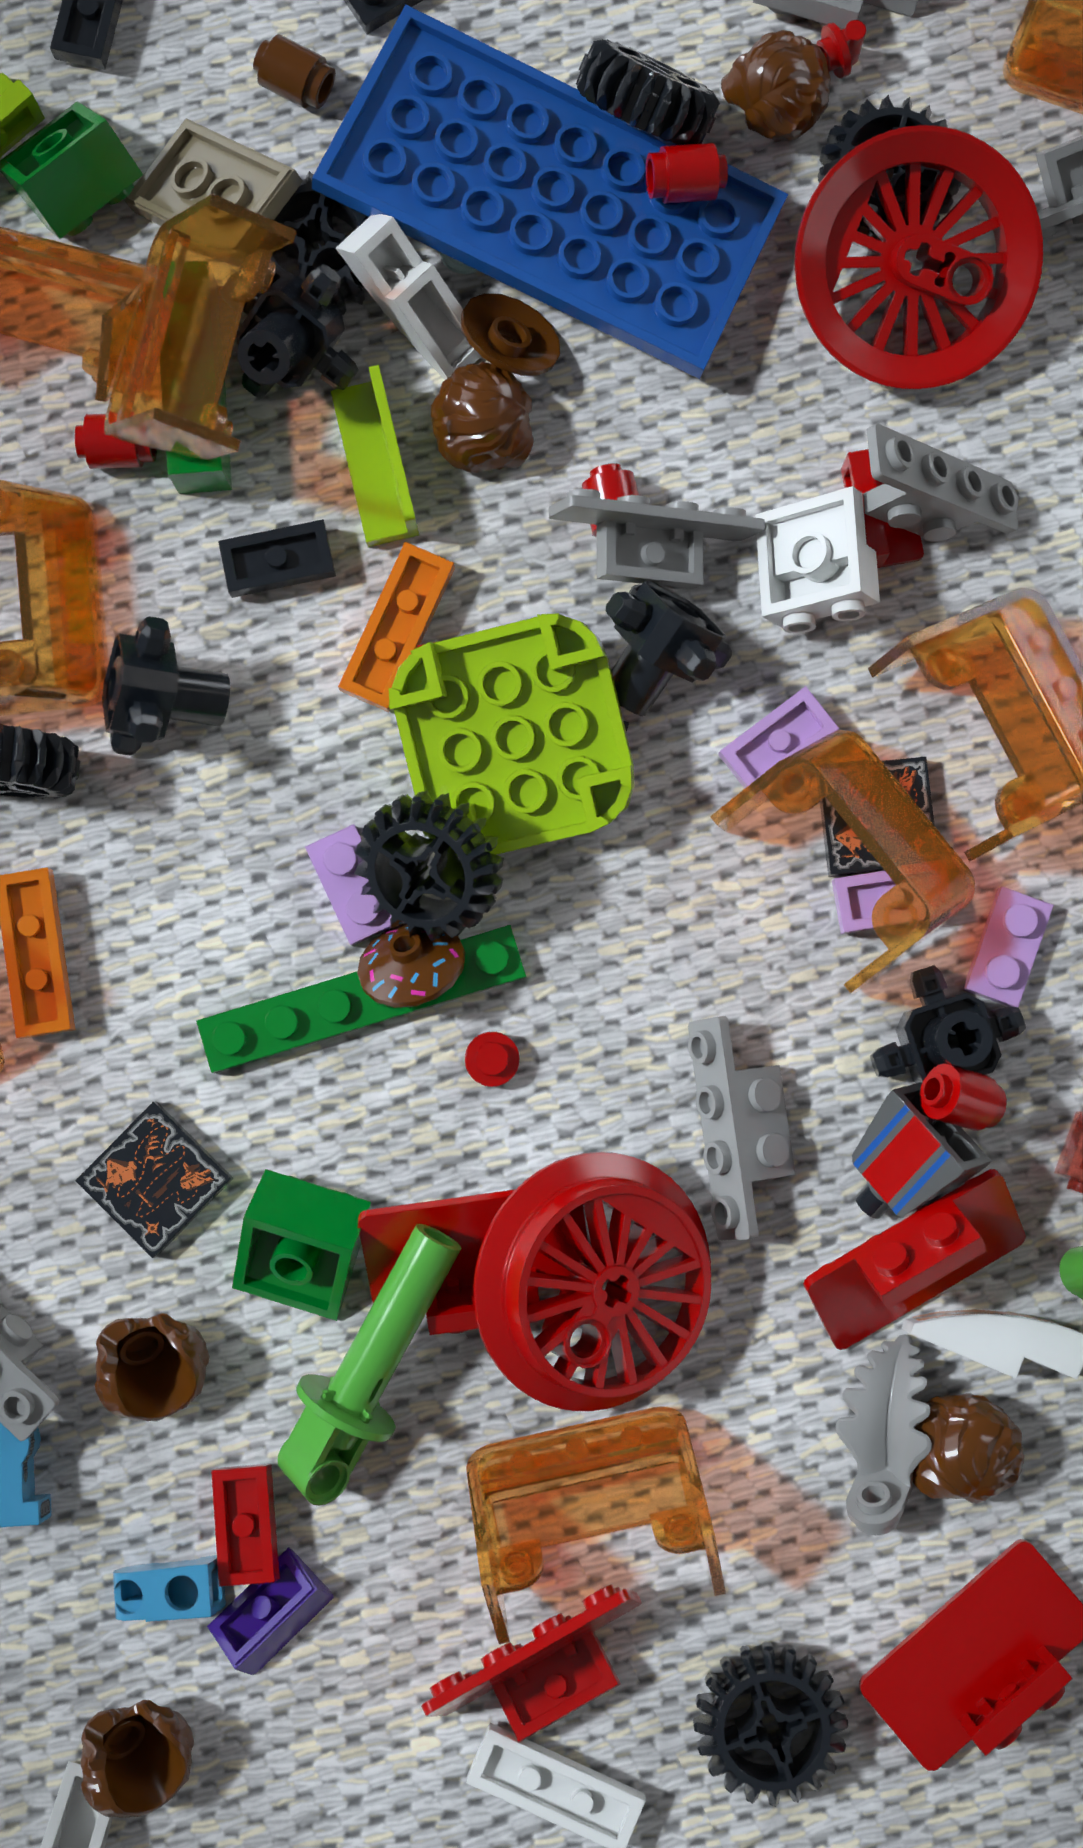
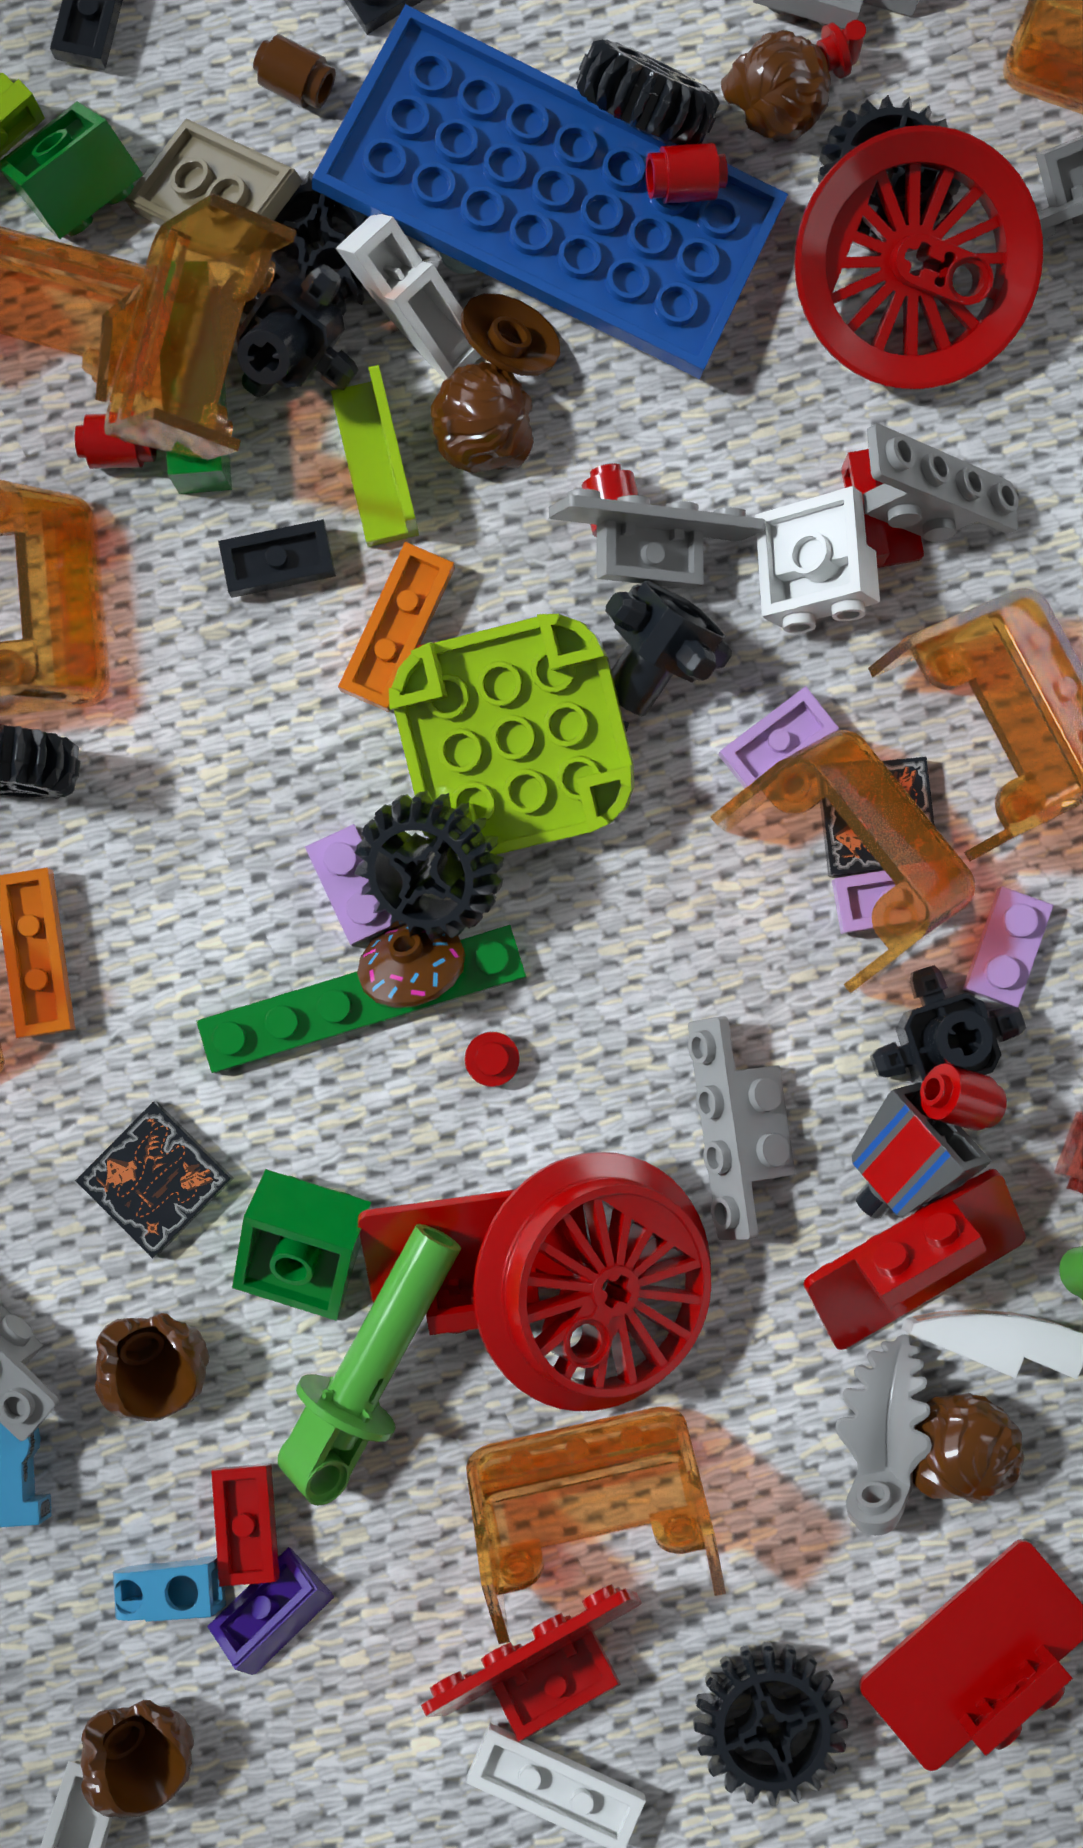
(149, 689): black piece -> none

